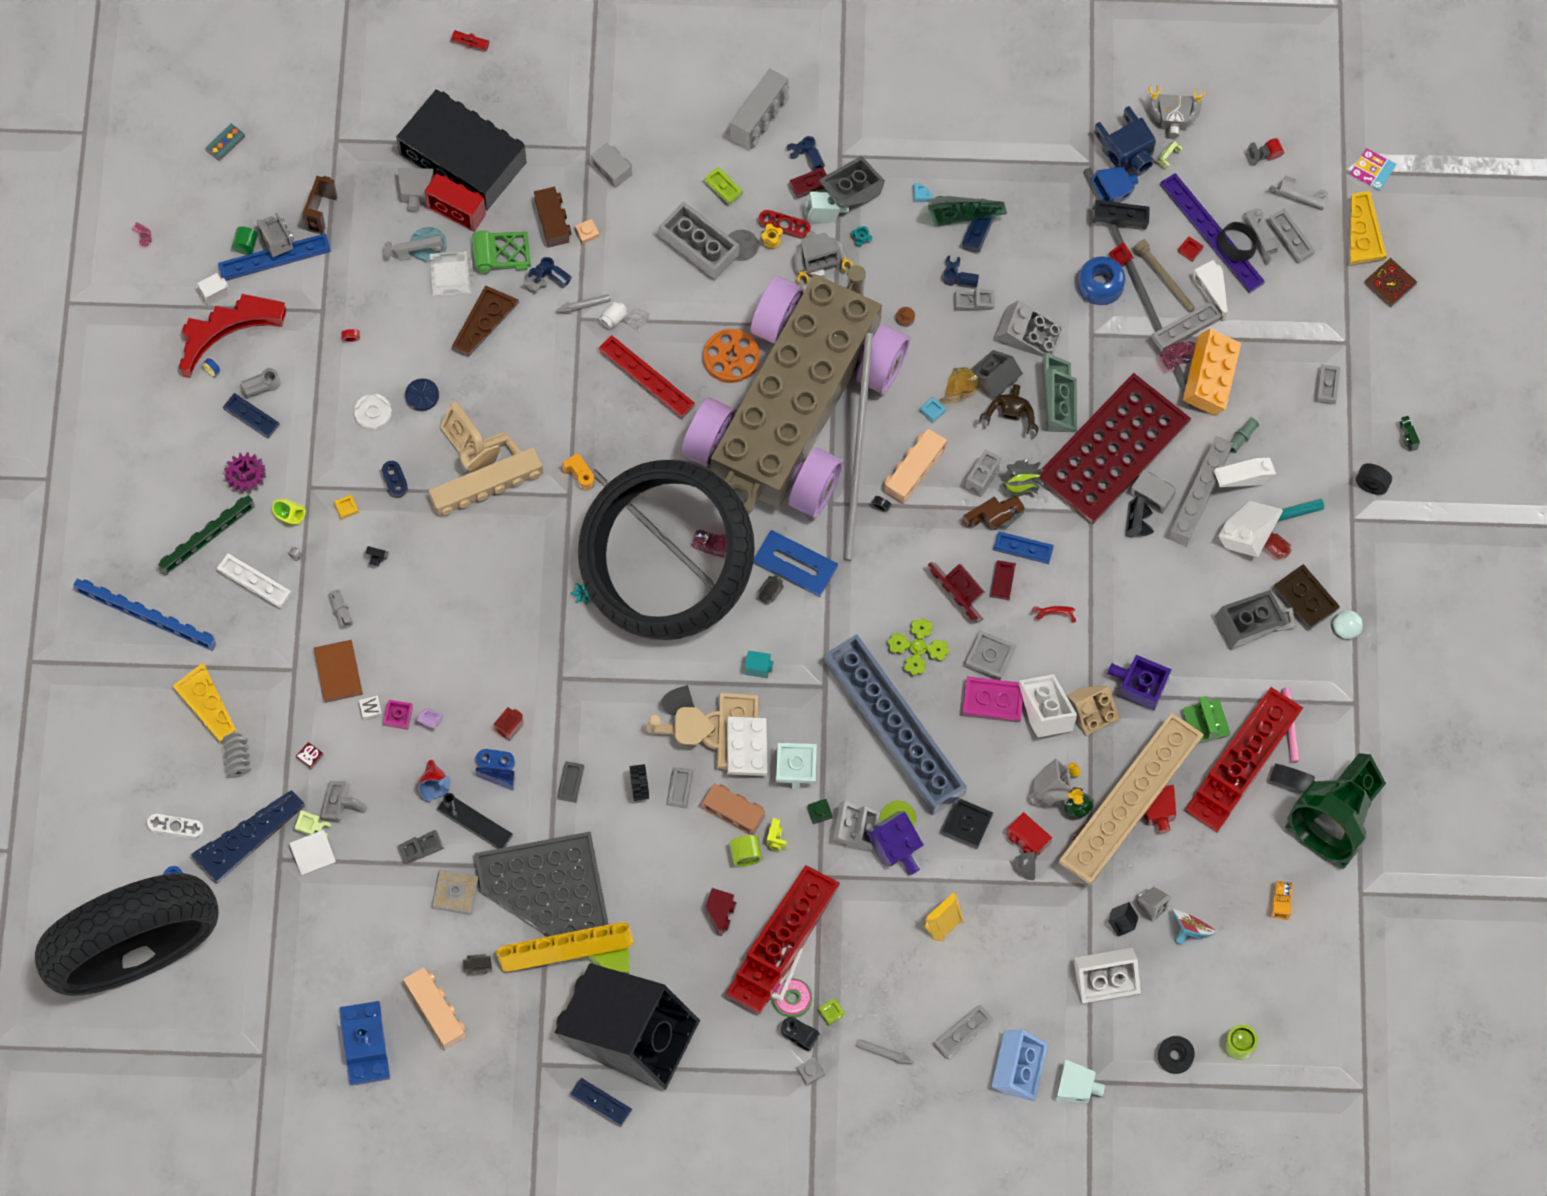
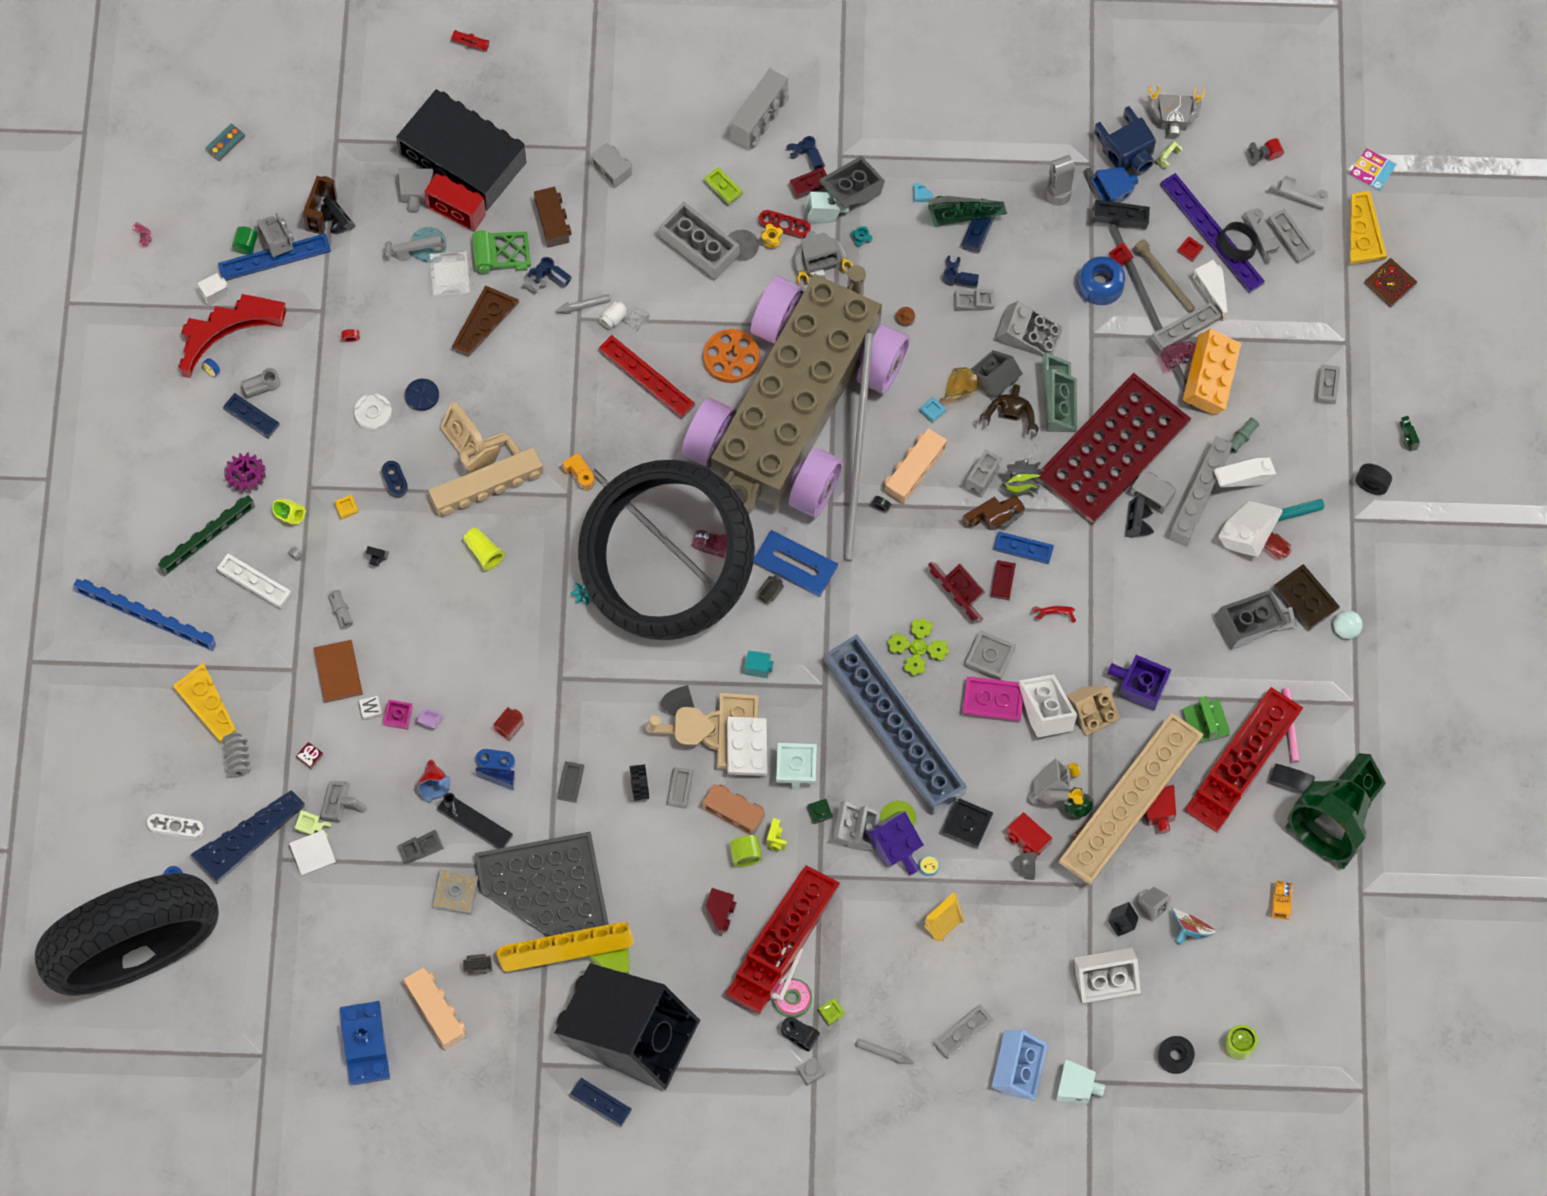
(341, 219): none -> black tile
(484, 549): none -> neon yellow plant
(587, 231): light nougat plate -> none
(929, 865): none -> light yellow tile
(1060, 181): none -> light grey beam

